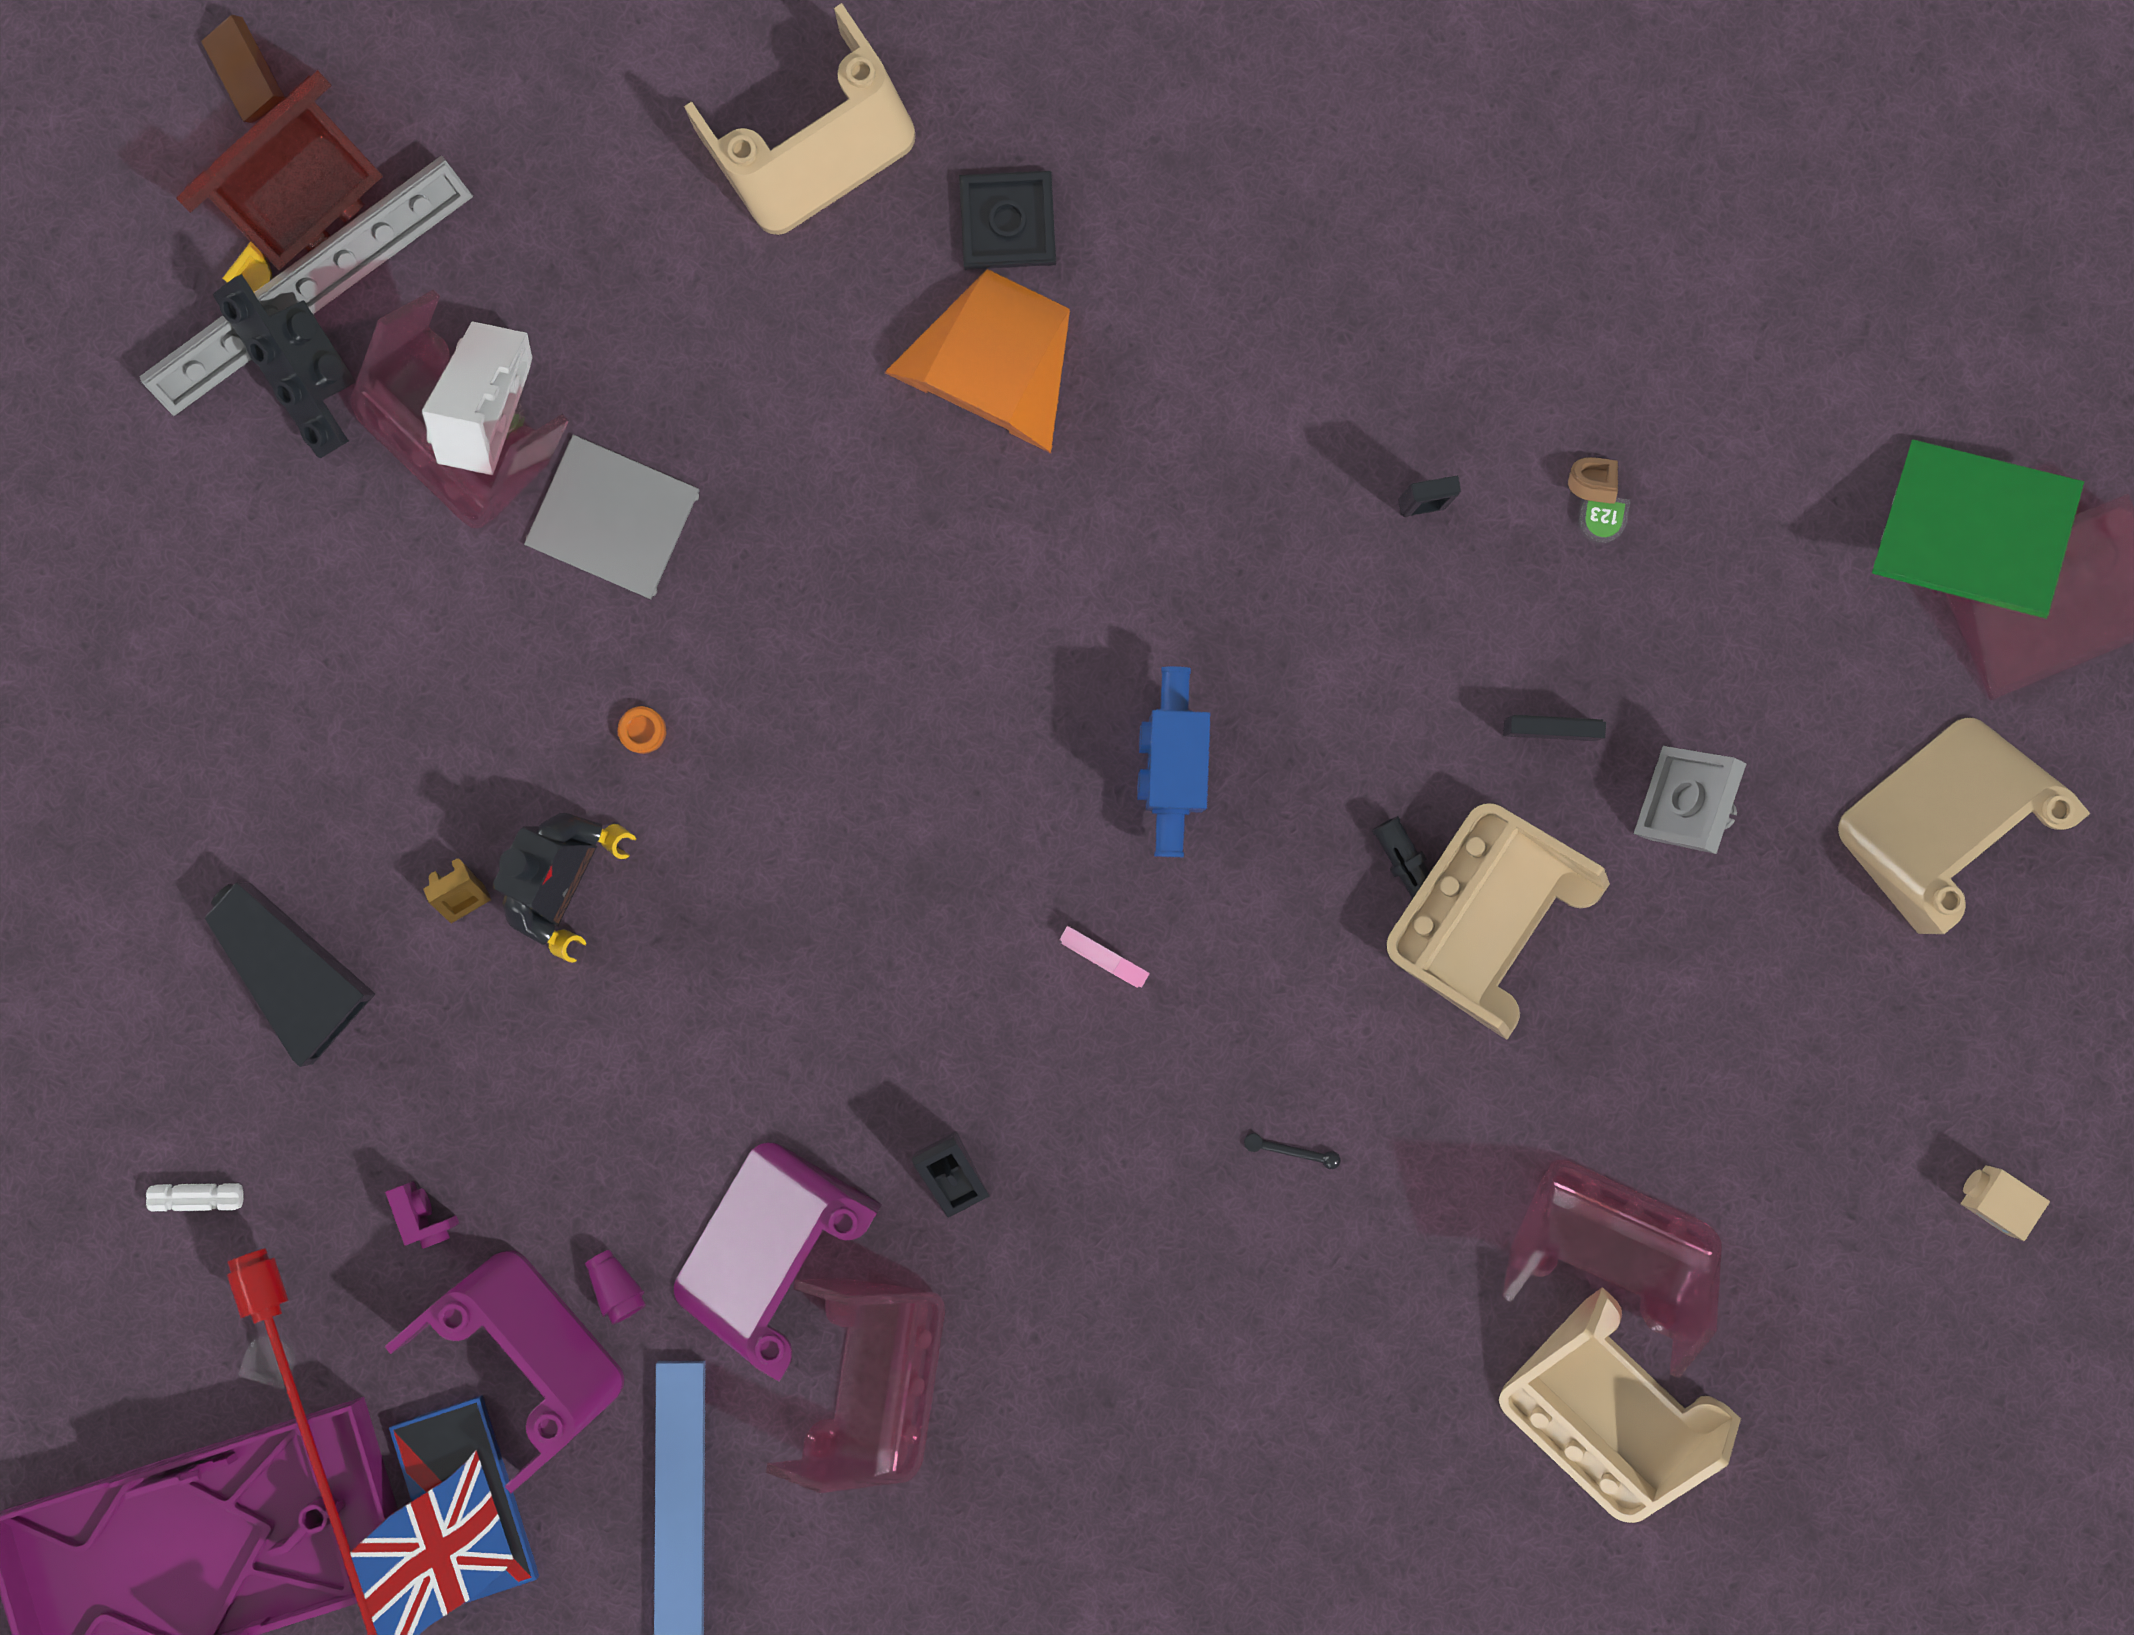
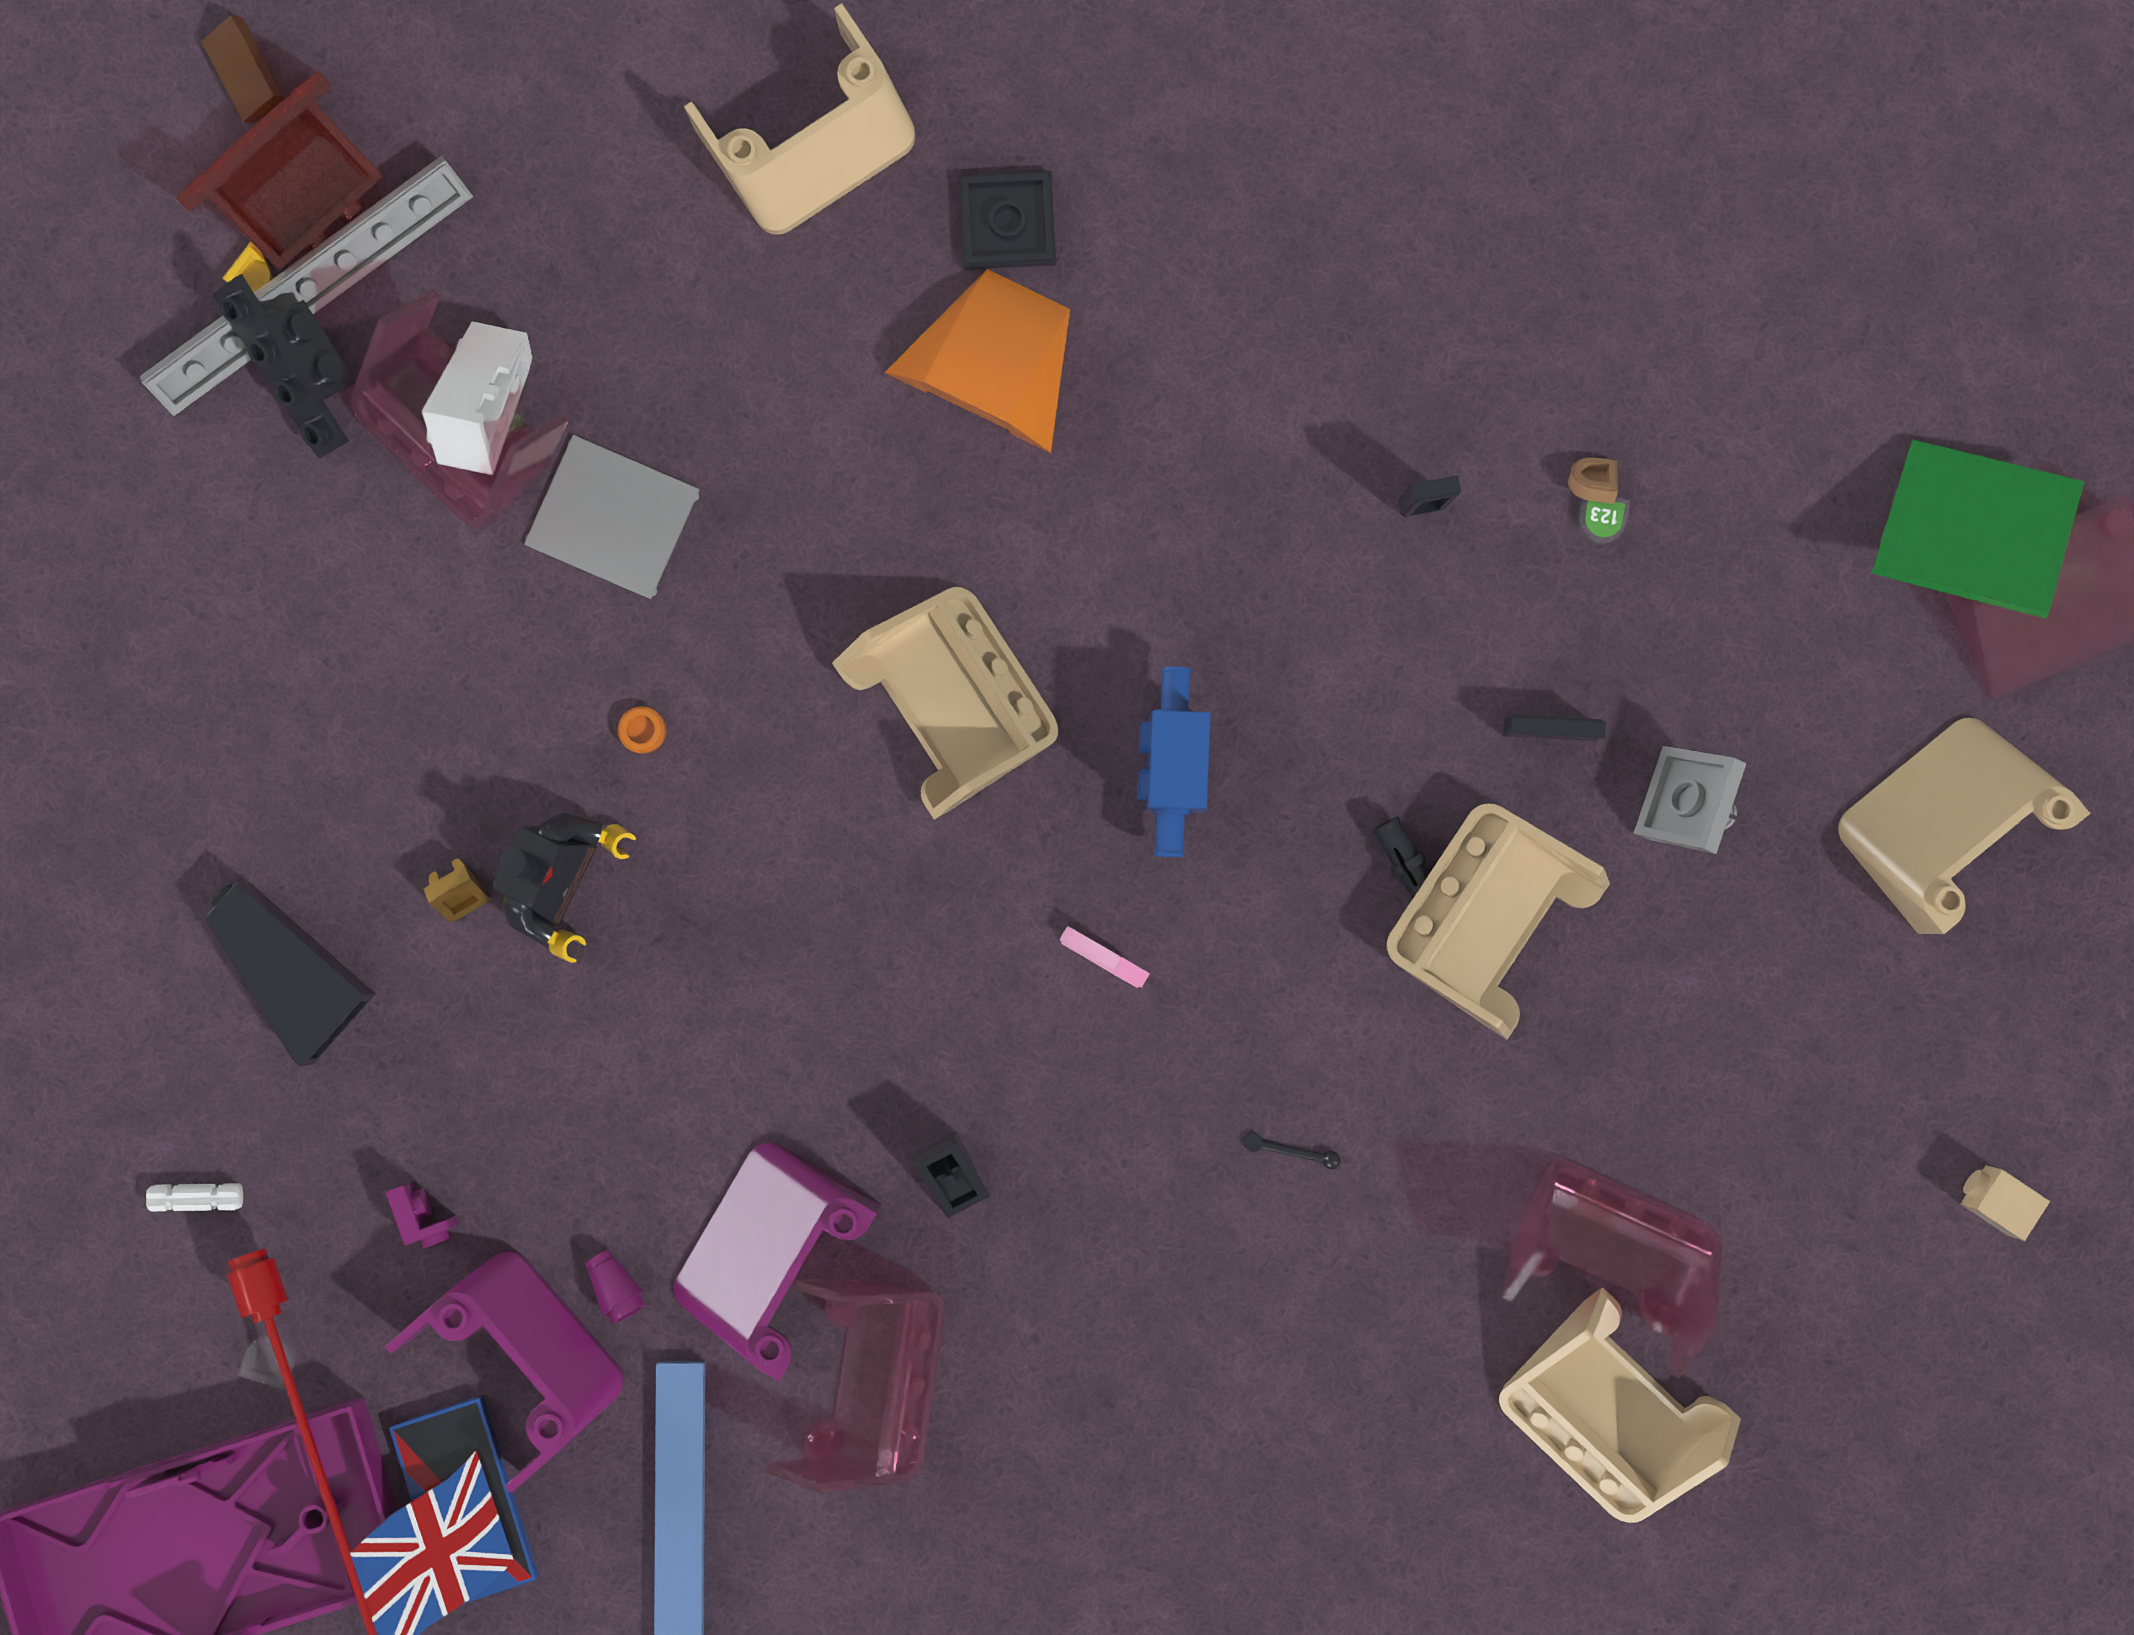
(955, 691): none -> tan windscreen

